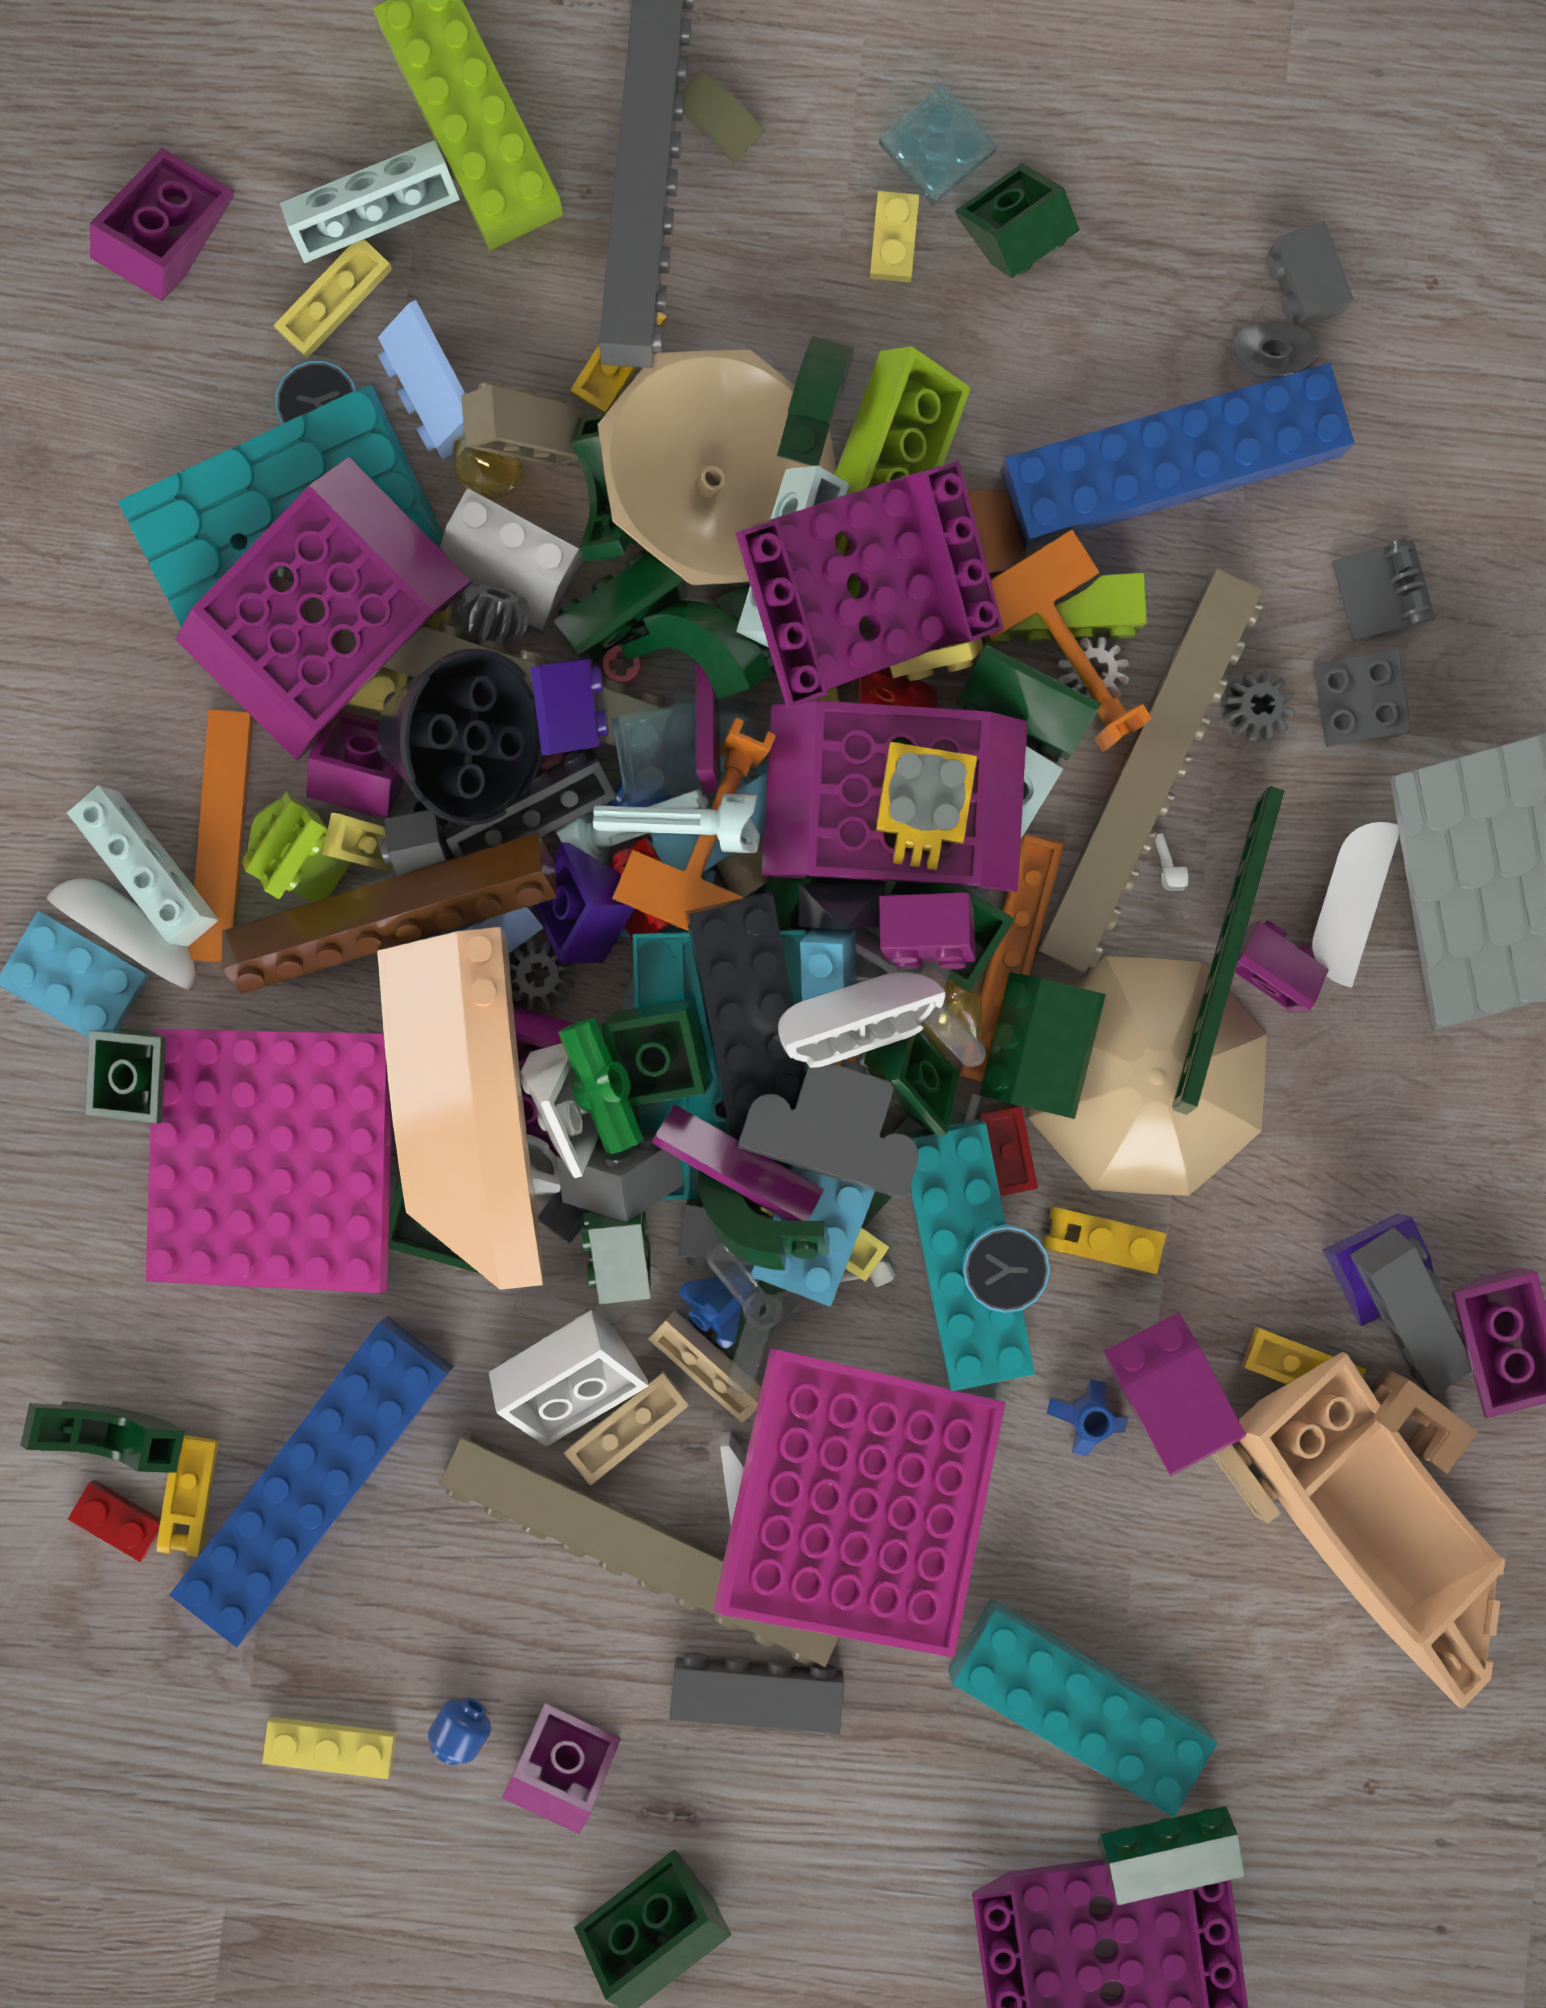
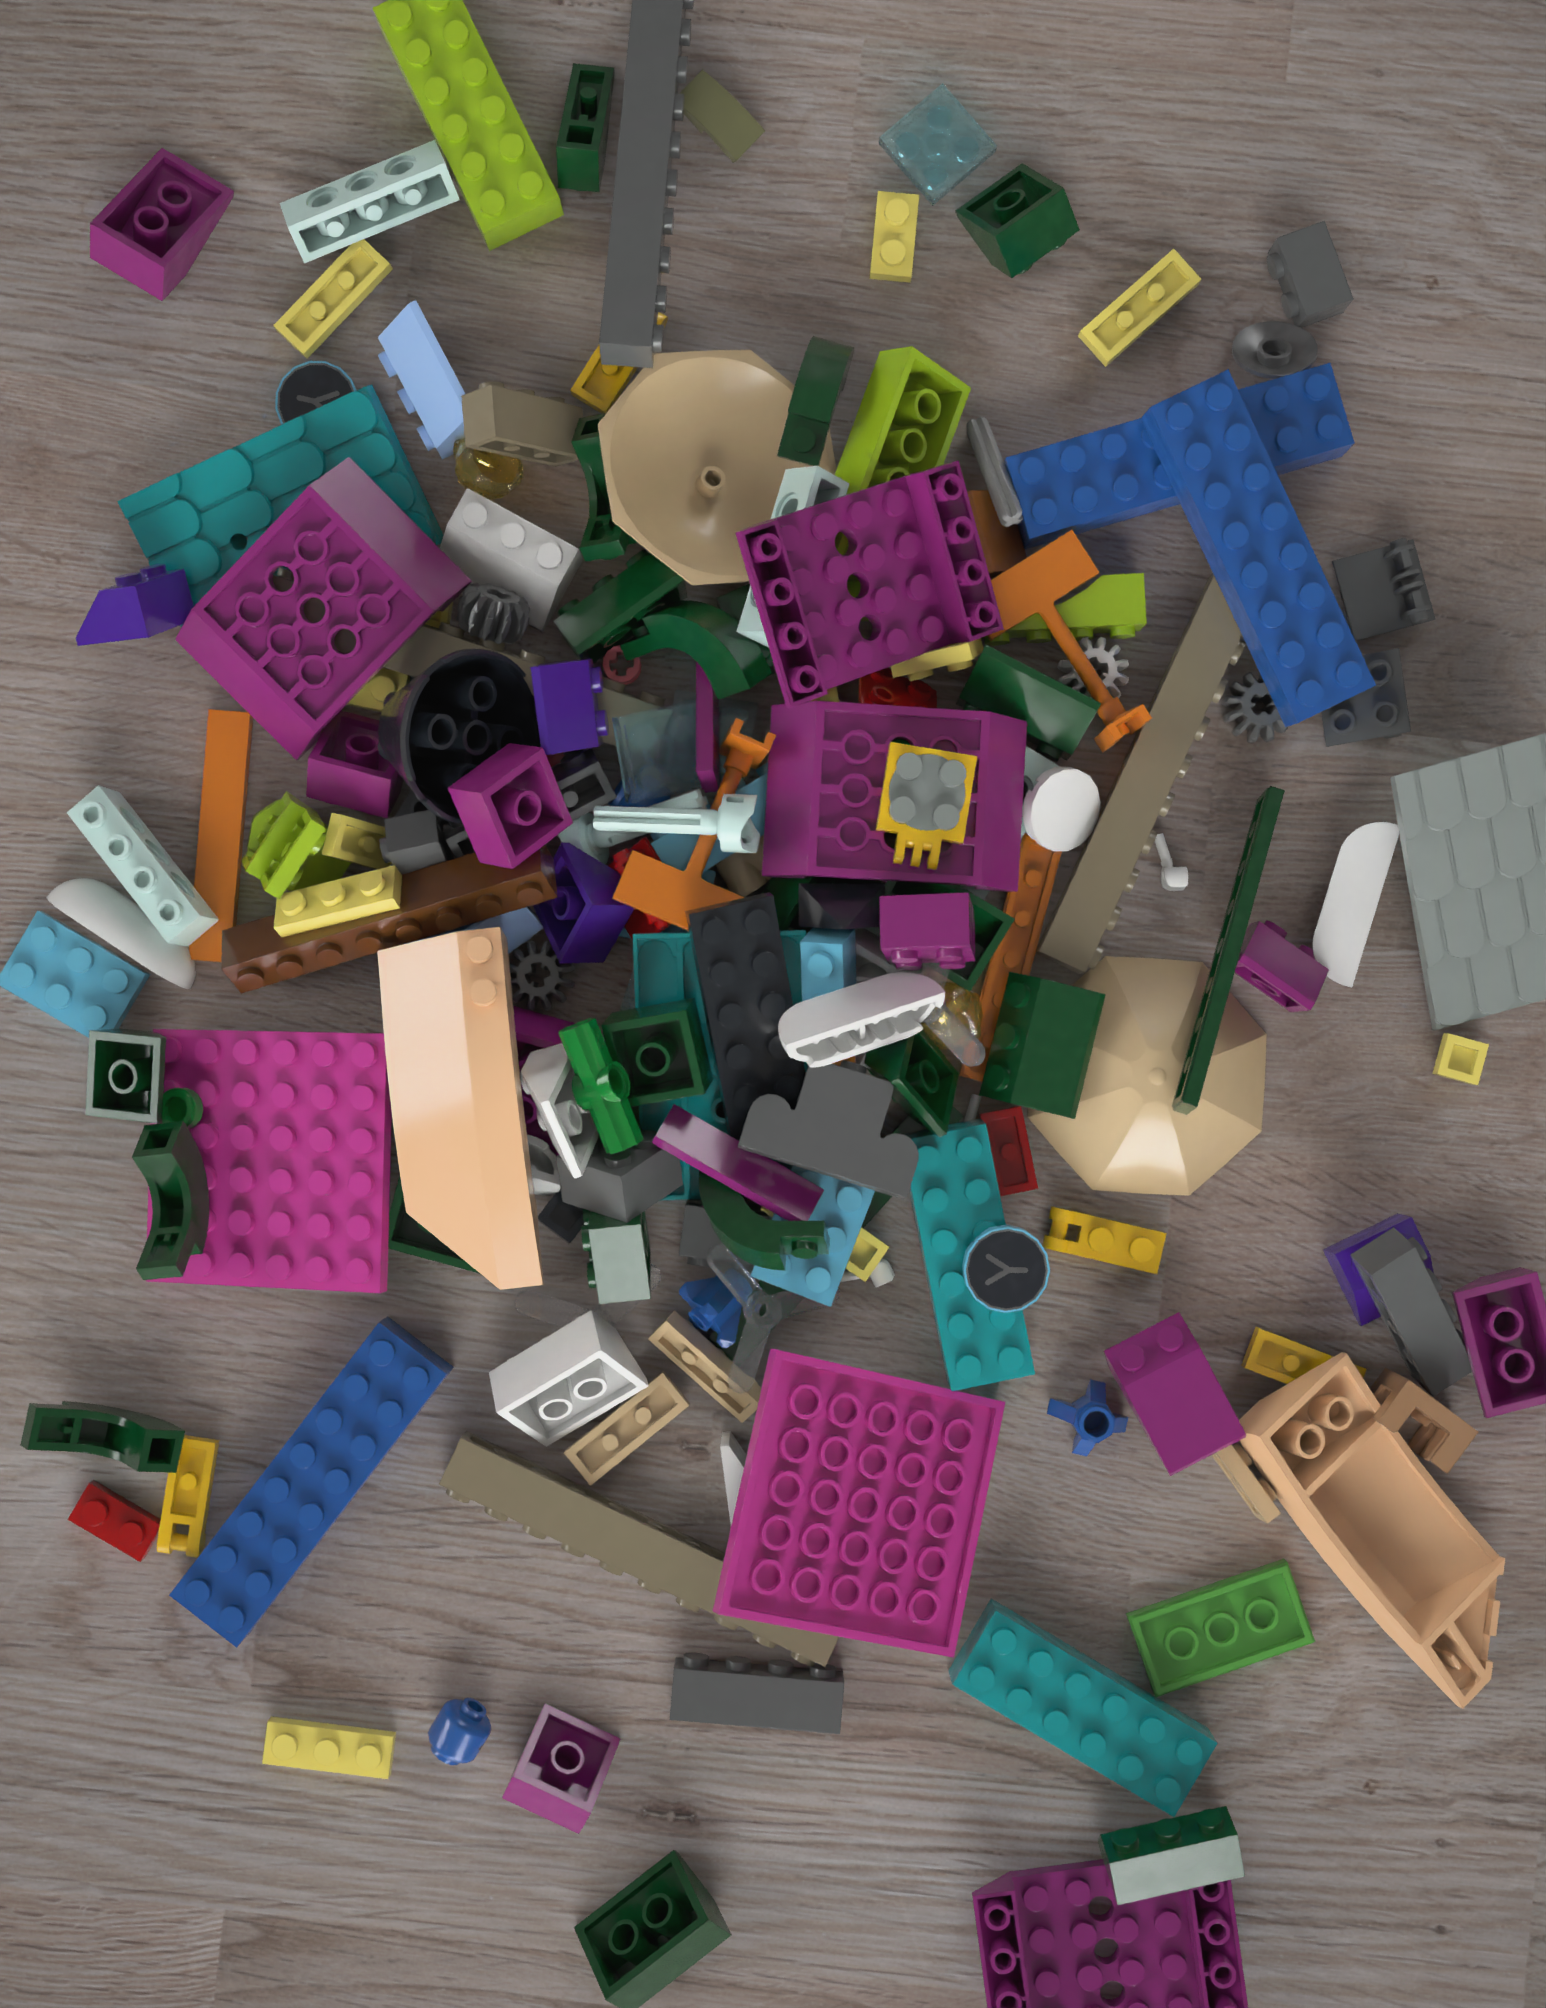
(138, 606): none -> dark purple slope
(179, 1199): none -> dark green arch
(182, 1105): none -> green tile
(338, 901): none -> light yellow plate
(510, 805): none -> magenta brick
(585, 128): none -> dark green slope
(994, 471): none -> light grey axle
(1061, 809): none -> white tile
(1139, 307): none -> light yellow plate
(1220, 1627): none -> bright green tile
(1257, 548): none -> blue brick
(1460, 1059): none -> light yellow plate

